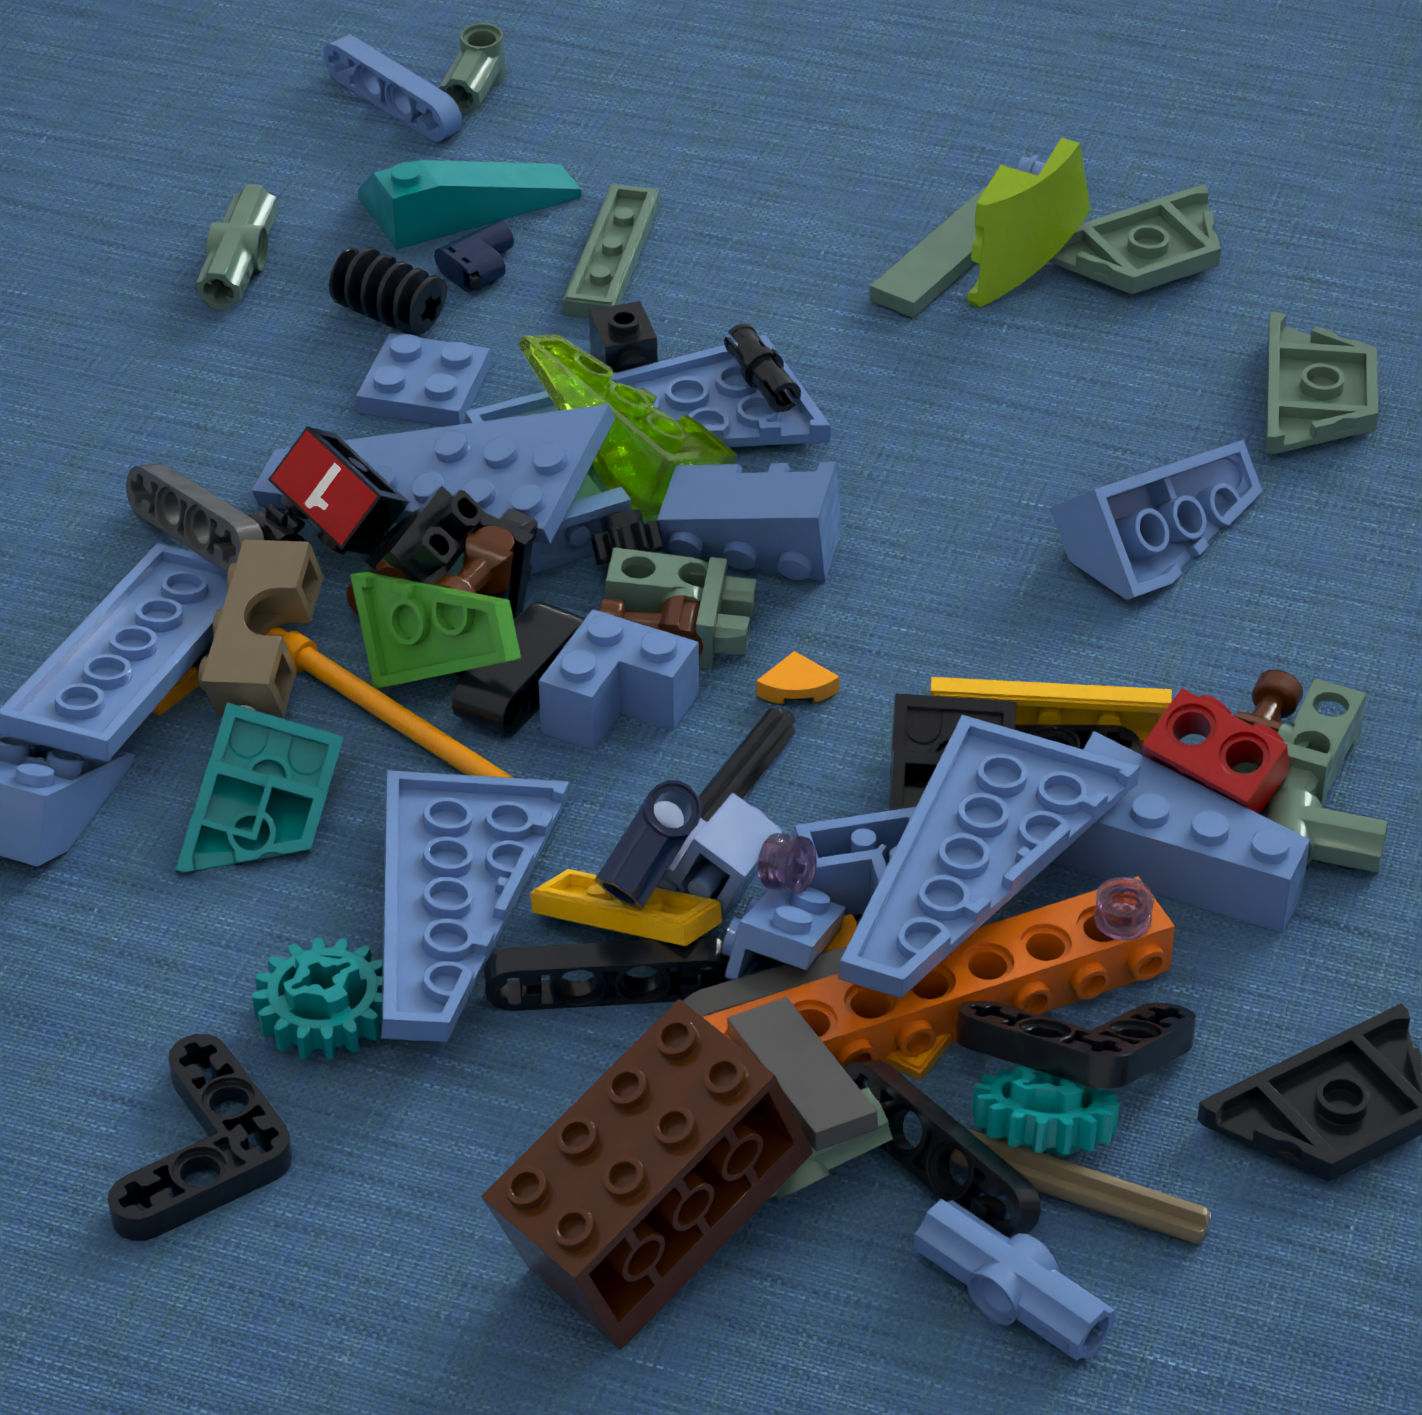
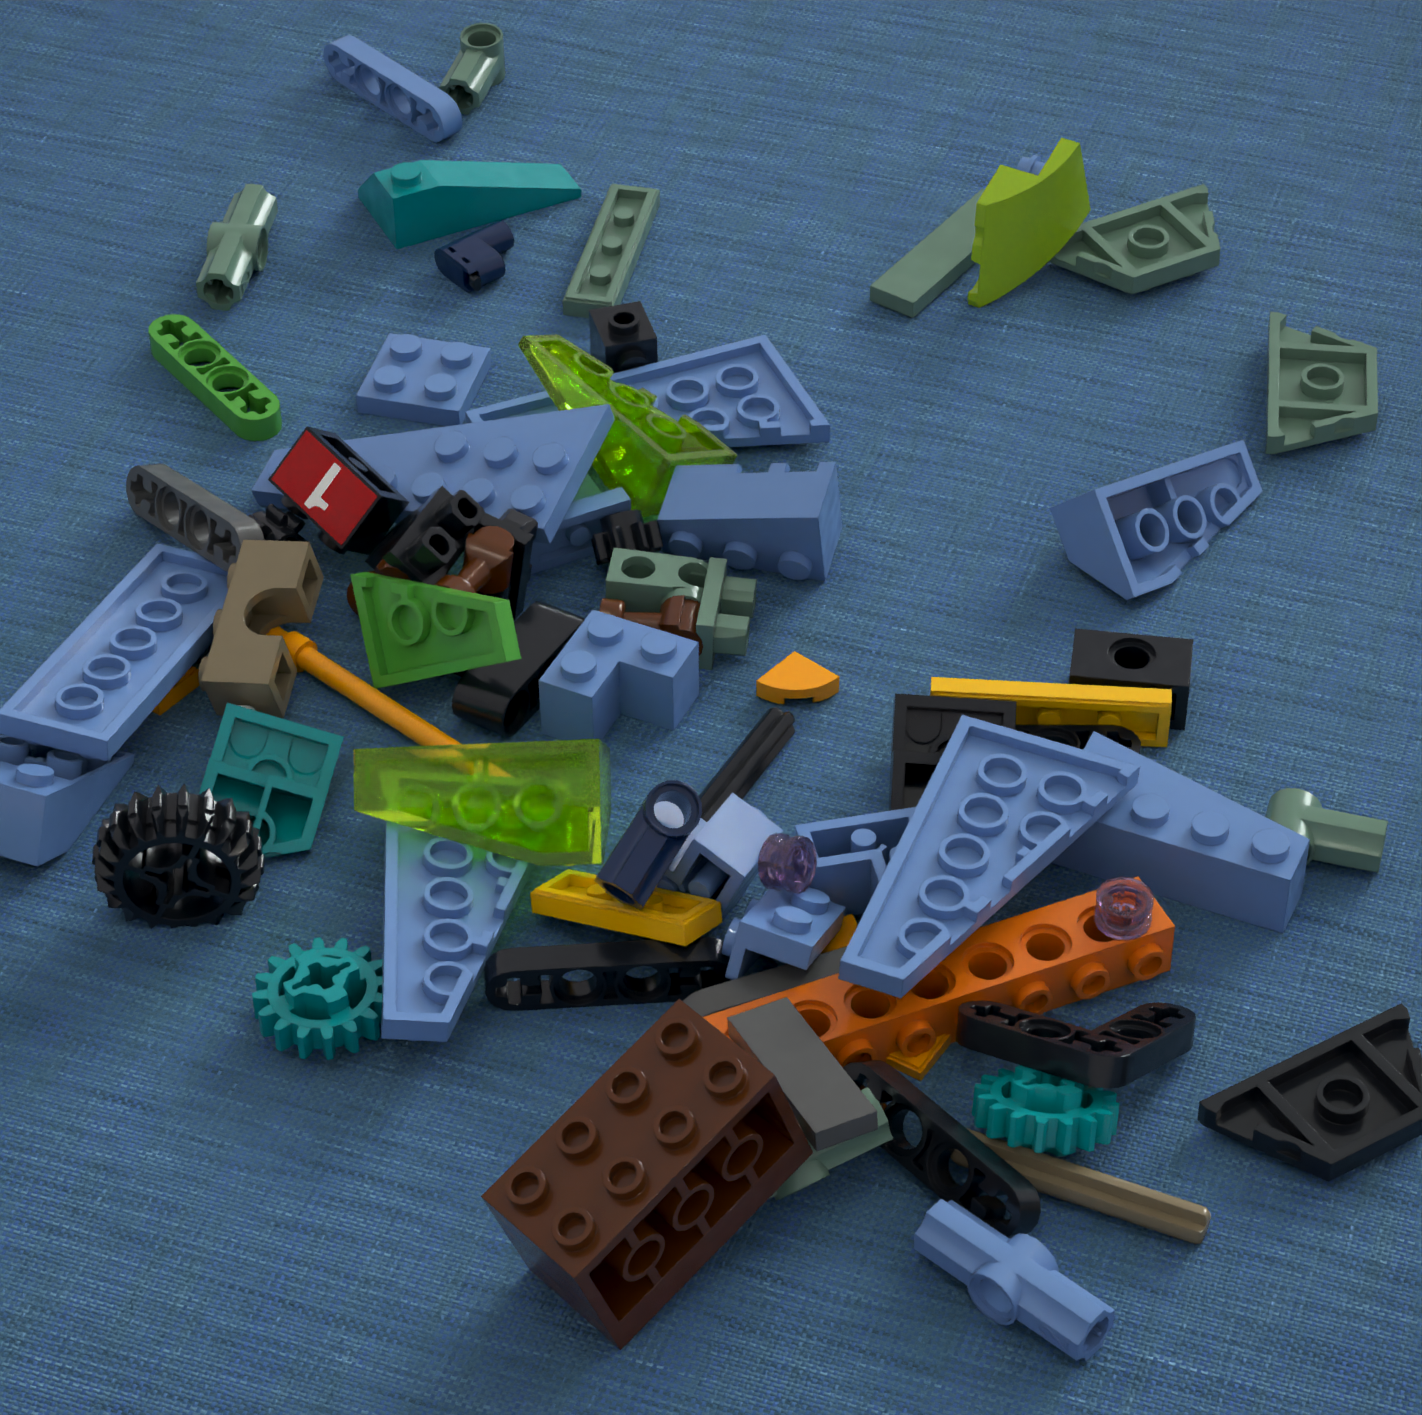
(178, 858): none -> black gear
(223, 1152): black beam -> none
(224, 372): none -> bright green beam
(387, 290): black piece -> none
(510, 798): none -> clear neon green wedge
(762, 367): black pin -> none
(1135, 661): none -> black brick
(1226, 745): red brick -> none
(1314, 740): sand green hips -> none

